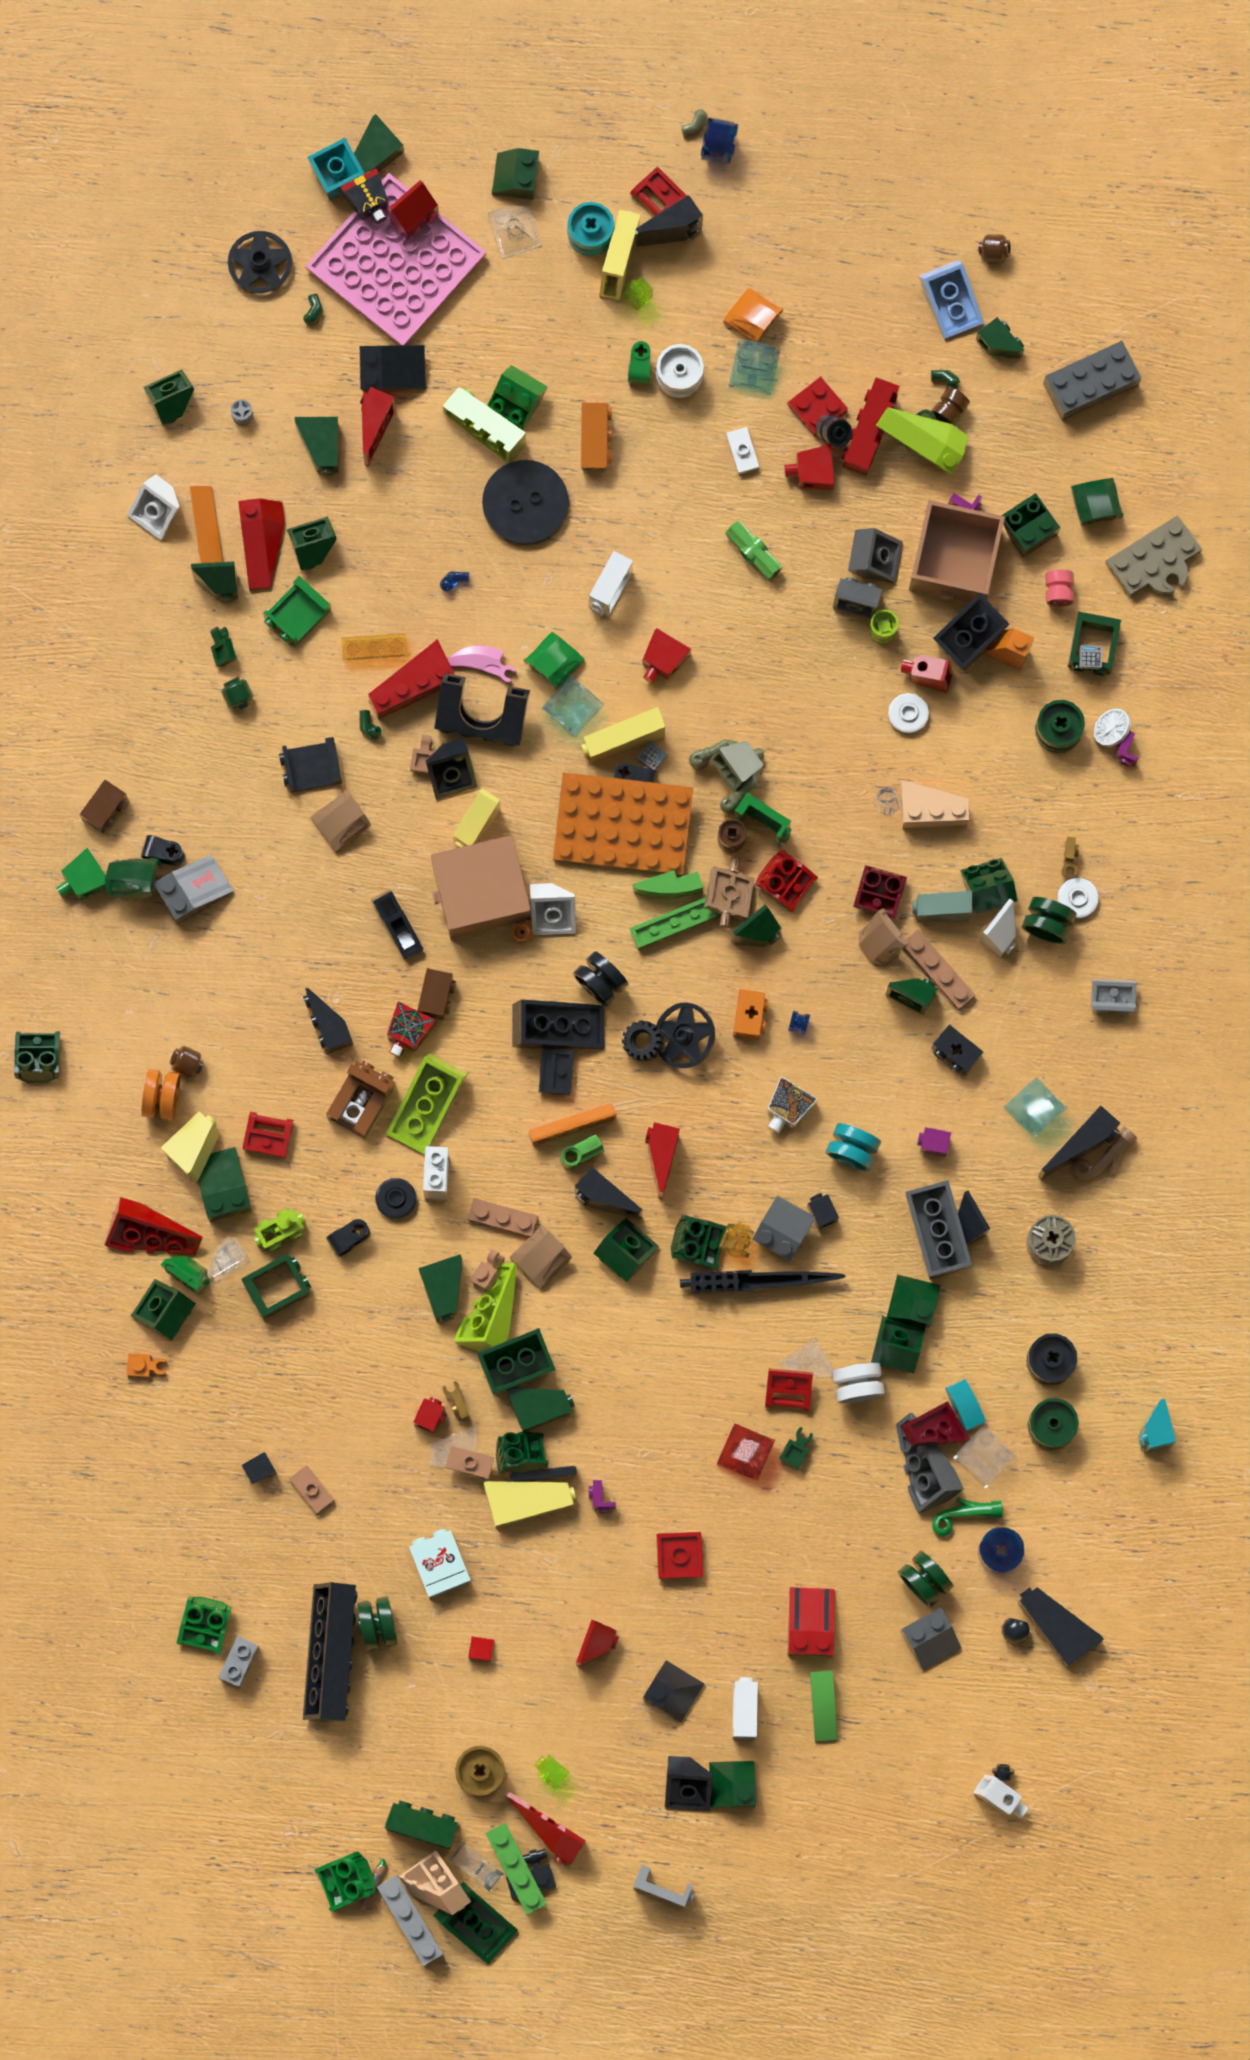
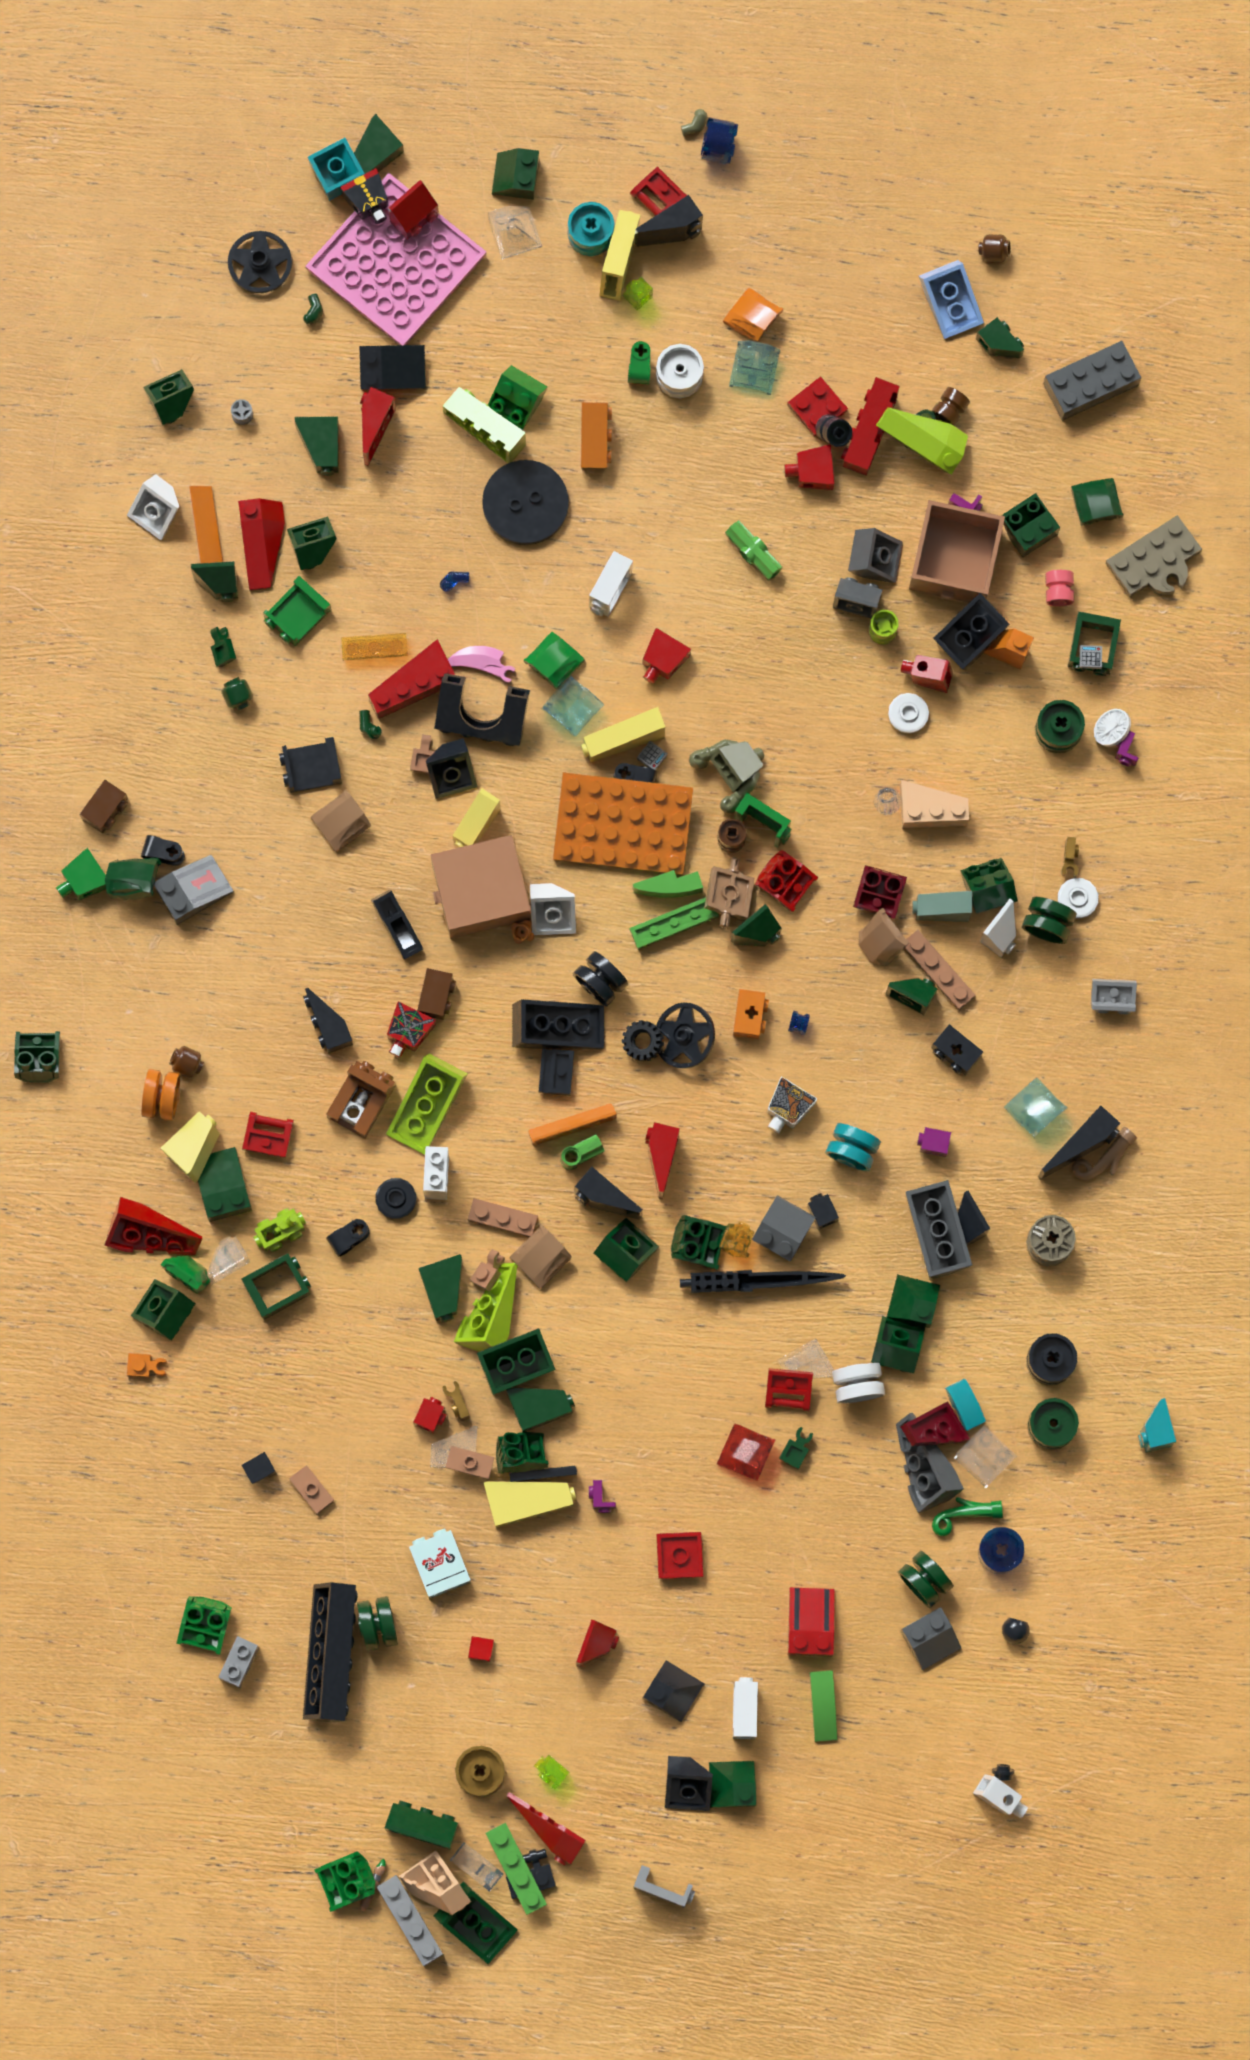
(742, 450): white plate -> none
(947, 376): dark green arm -> none
(1060, 1628): black slope -> none

